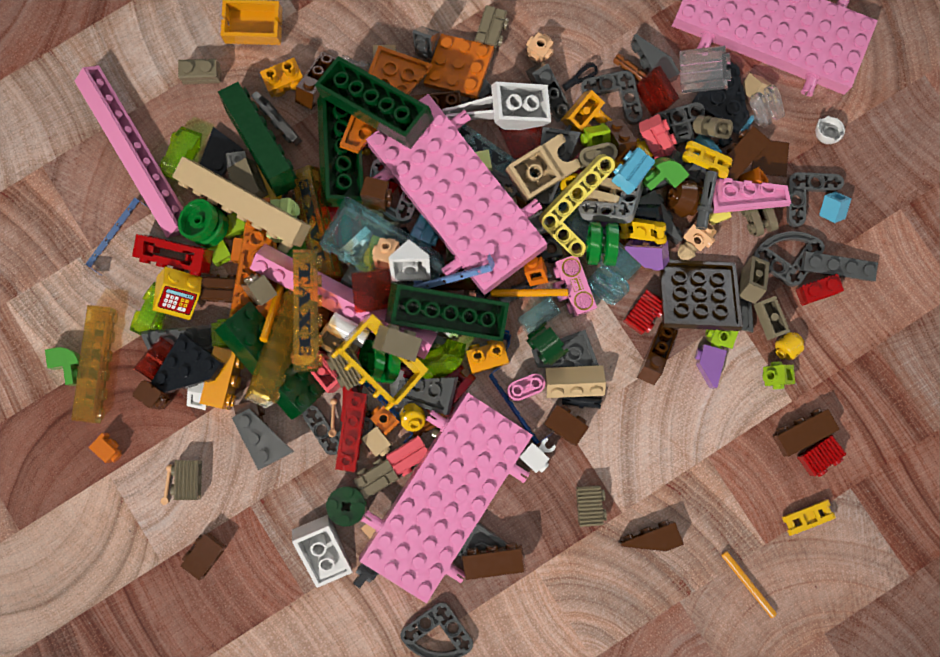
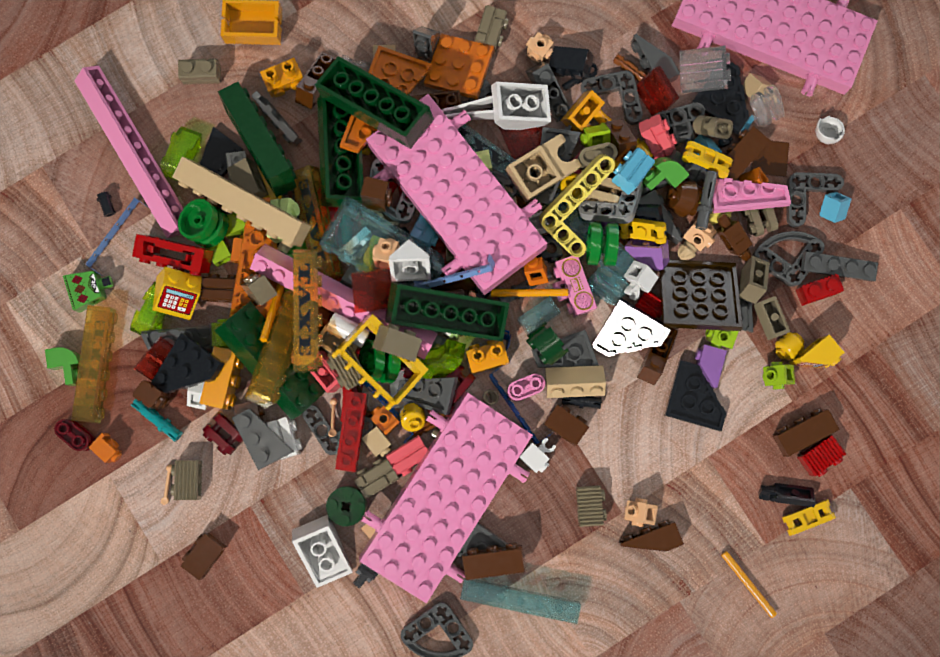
(74, 434): none -> dark red brick
(86, 289): none -> bright green torso
(106, 204): none -> black pin
(164, 425): none -> teal pin
(212, 433): none -> dark red brick
(285, 429): none -> white brick
(493, 396): none -> dark tan hinge
(520, 600): none -> clear light blue brick
(571, 62): none -> black brick
(629, 331): none -> plate
(640, 278): none -> white brick
(640, 512): none -> light nougat brick
(694, 399): none -> black plate
(734, 237): none -> reddish brown piece
(788, 494): none -> black hinge
(820, 353): none -> yellow slope

